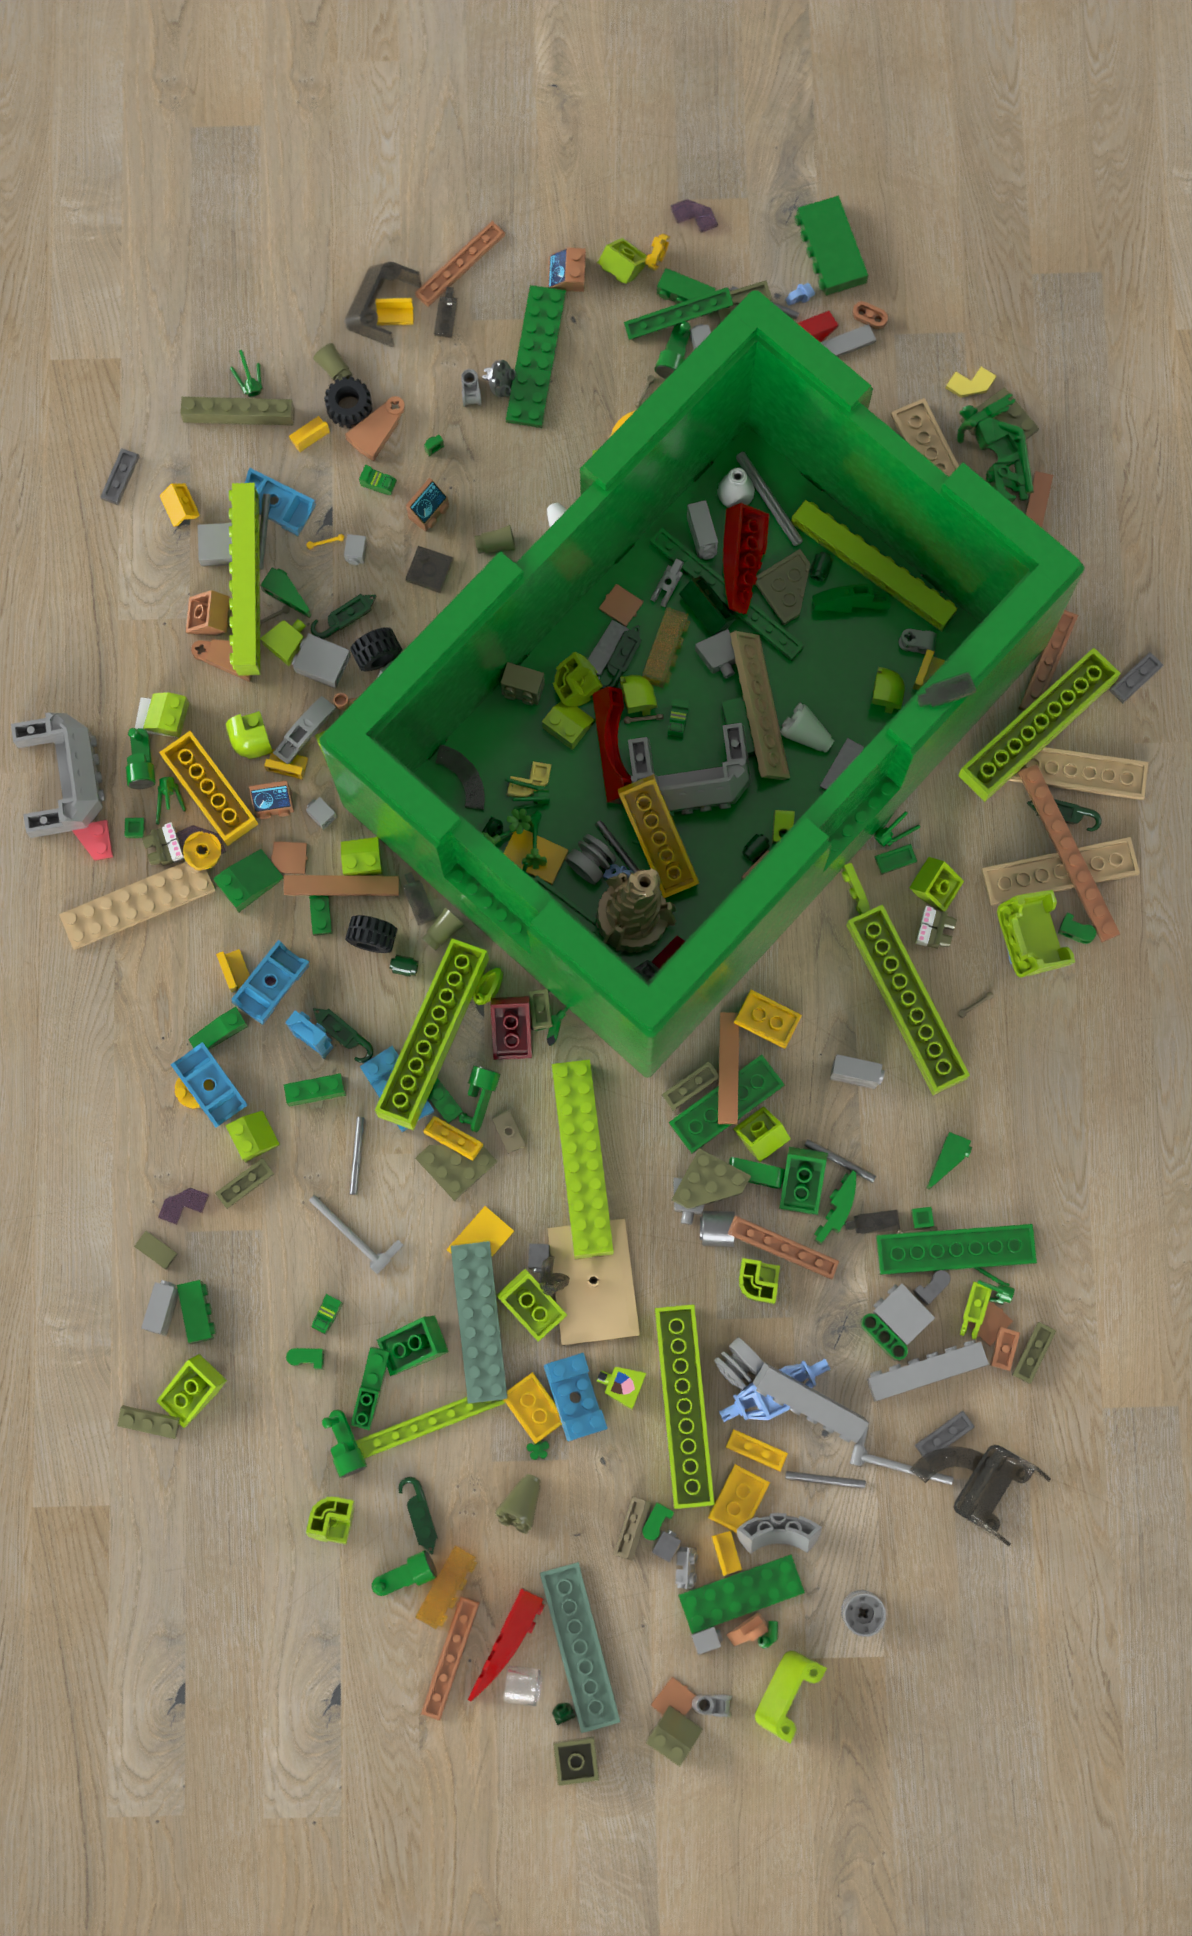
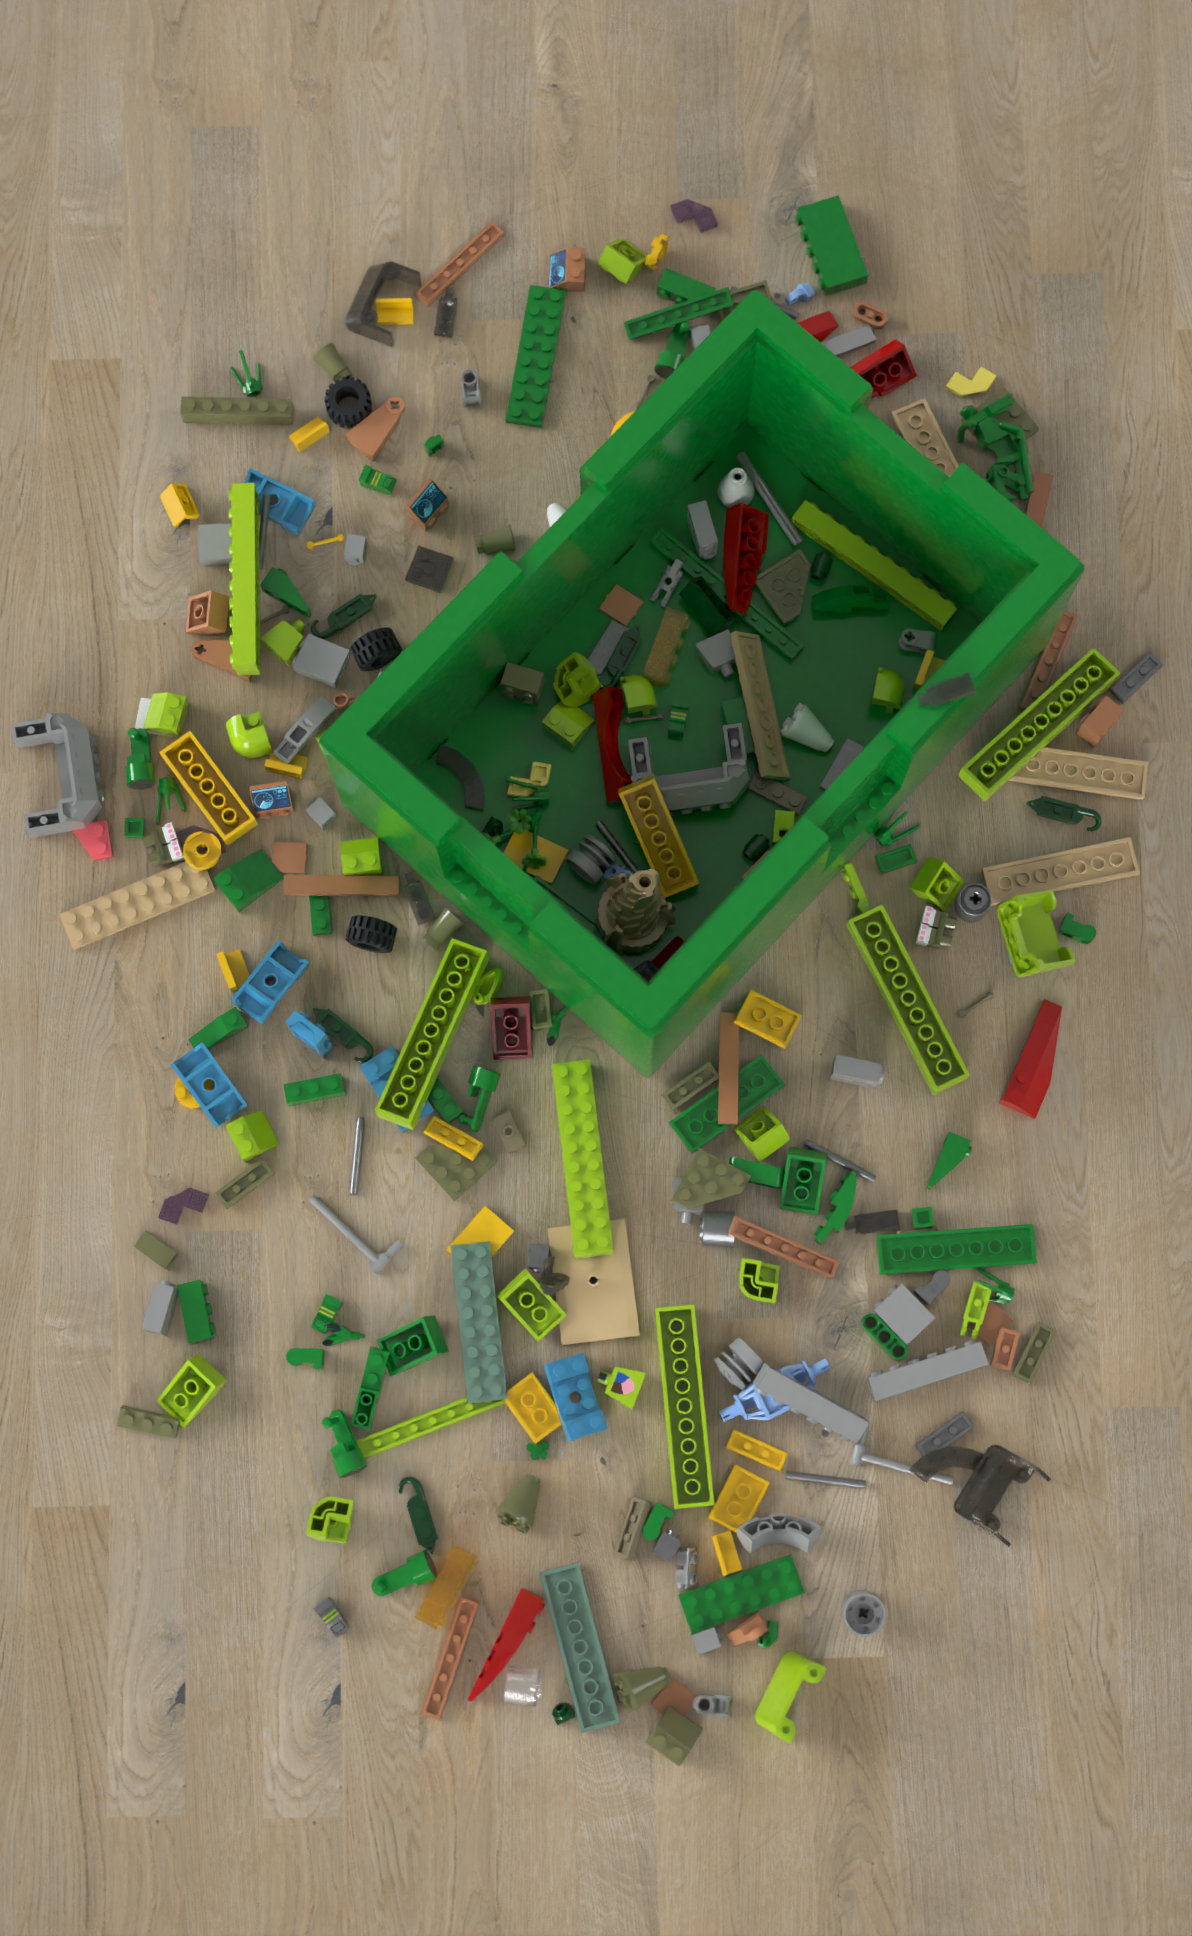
(119, 476): flat silver tile -> none
(332, 1617): none -> flat silver leg
(340, 1335): none -> green piece
(404, 965): dark green brick -> none
(500, 378): flat silver plate -> none
(576, 1761): olive brick -> none
(640, 1685): none -> olive cone
(777, 793): none -> dark tan plate
(886, 368): none -> red wedge
(964, 906): none -> flat silver piece
(1035, 1064): none -> red wedge
(1069, 853): nougat plate -> none
(1099, 721): none -> nougat brick

